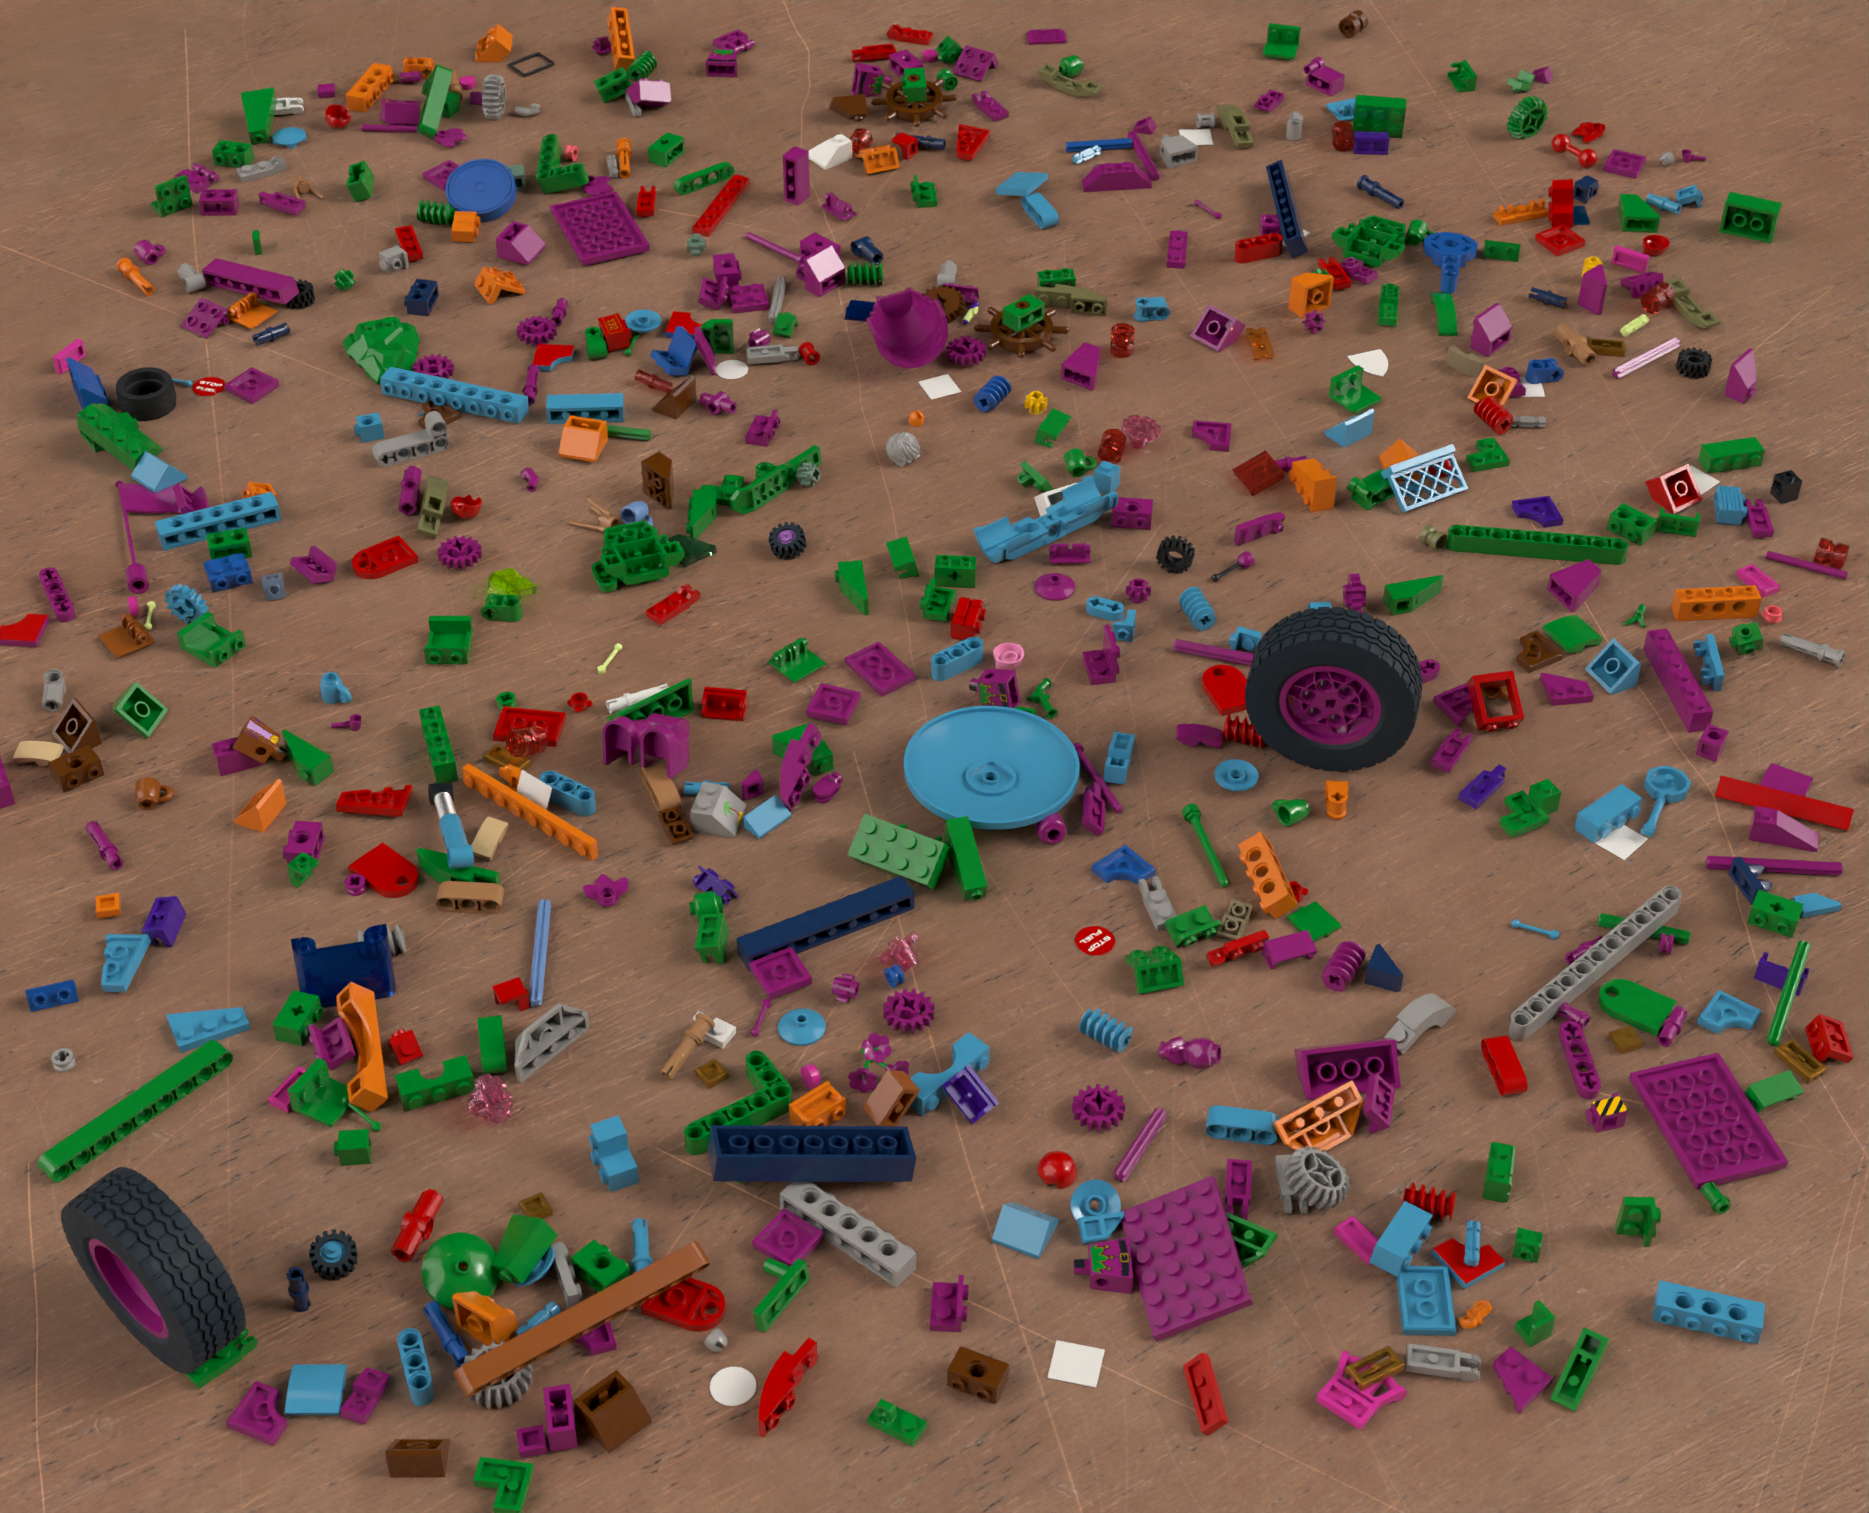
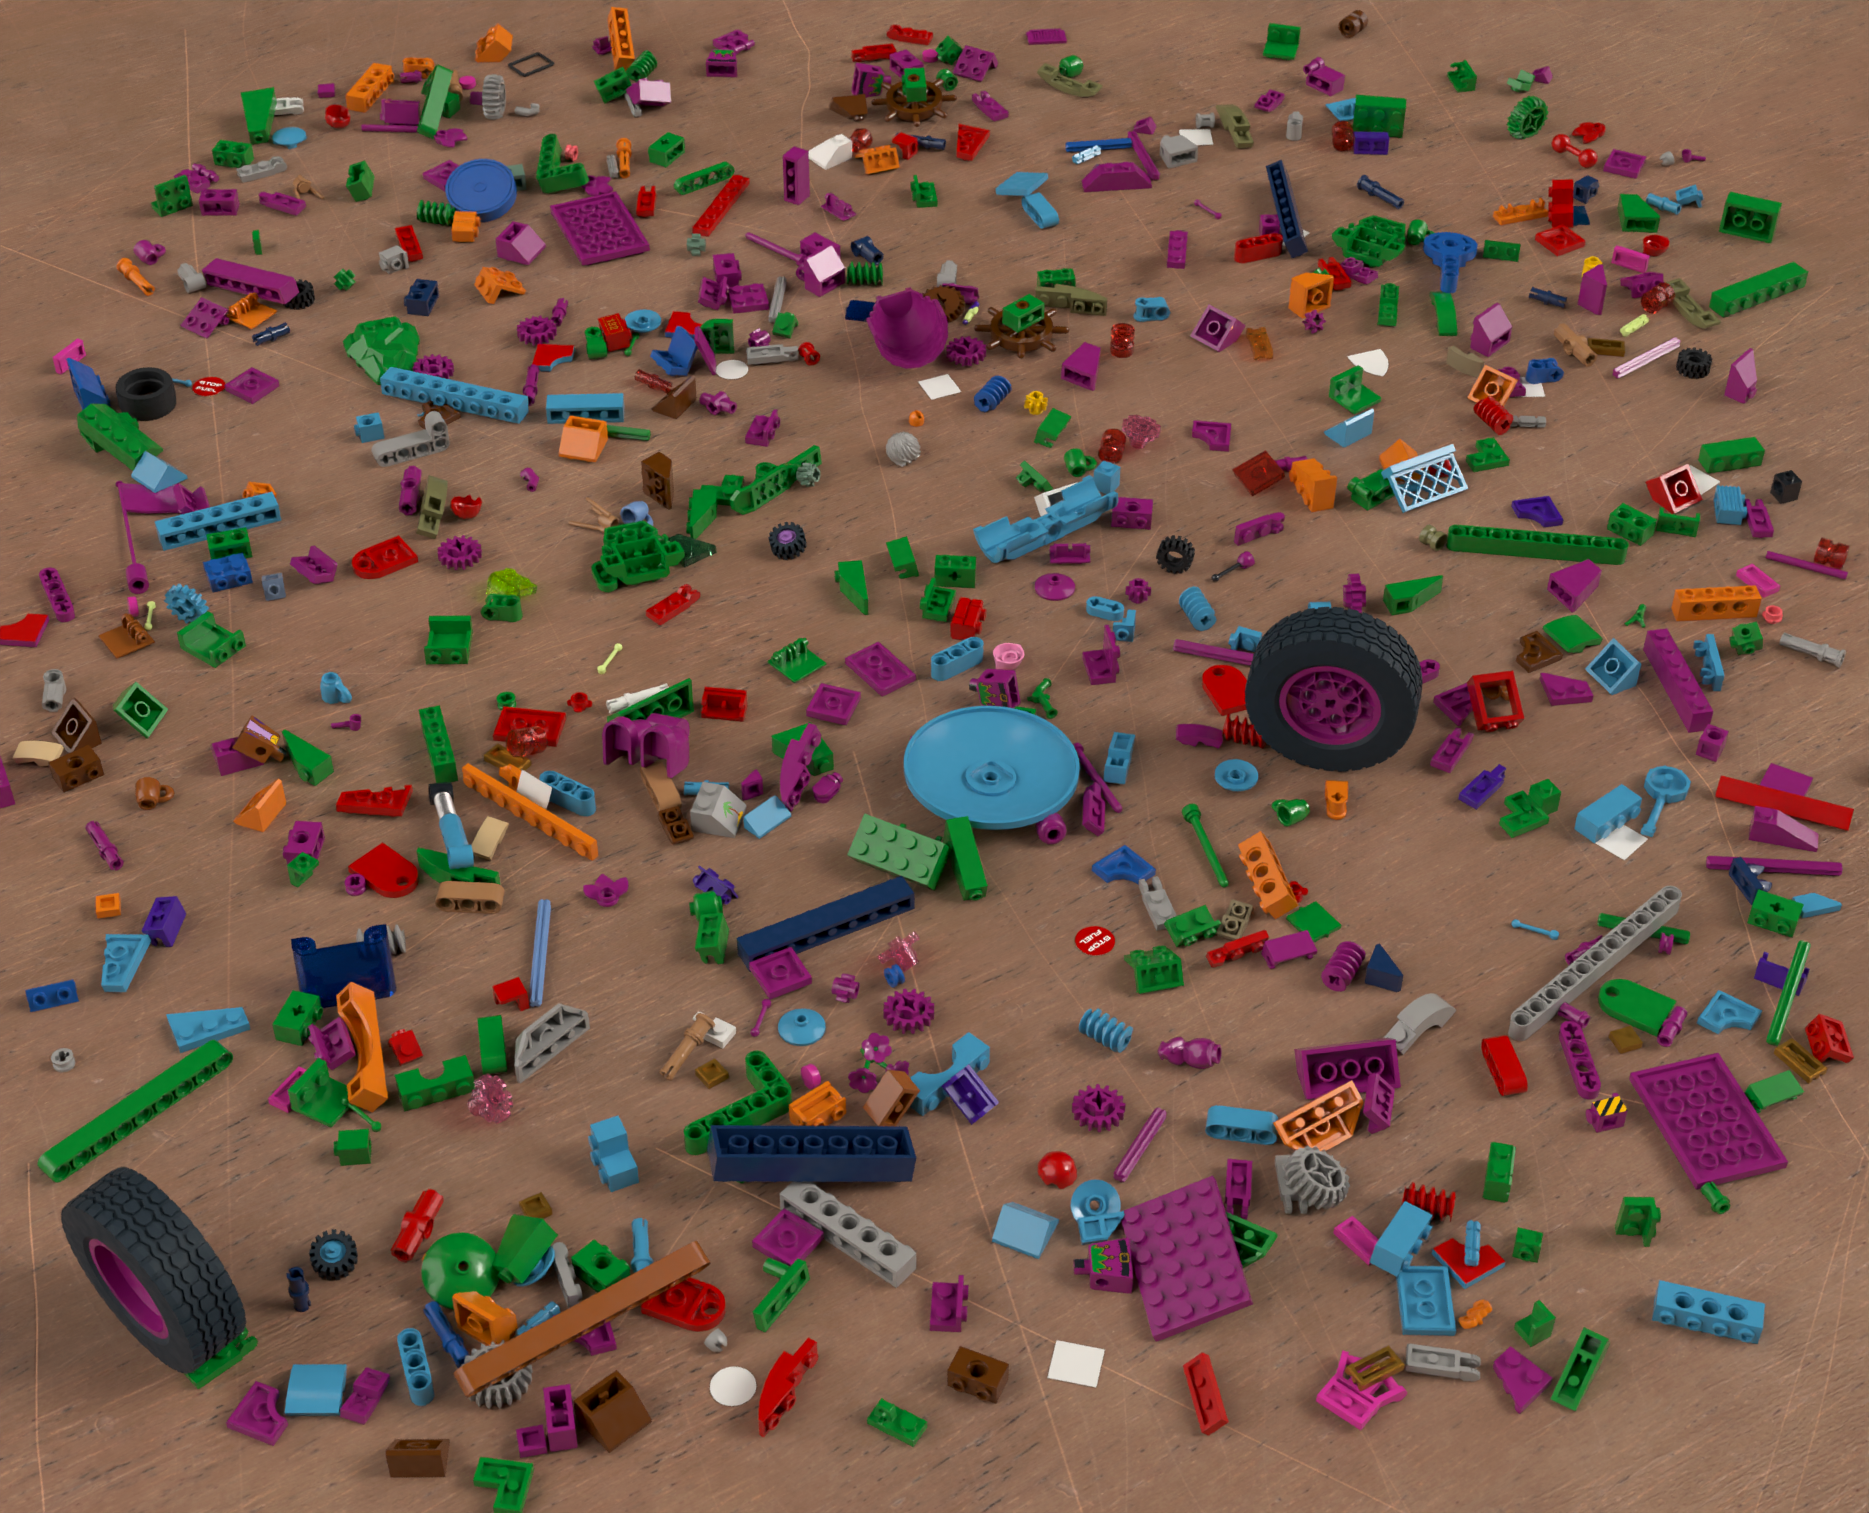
(1758, 289): none -> green brick

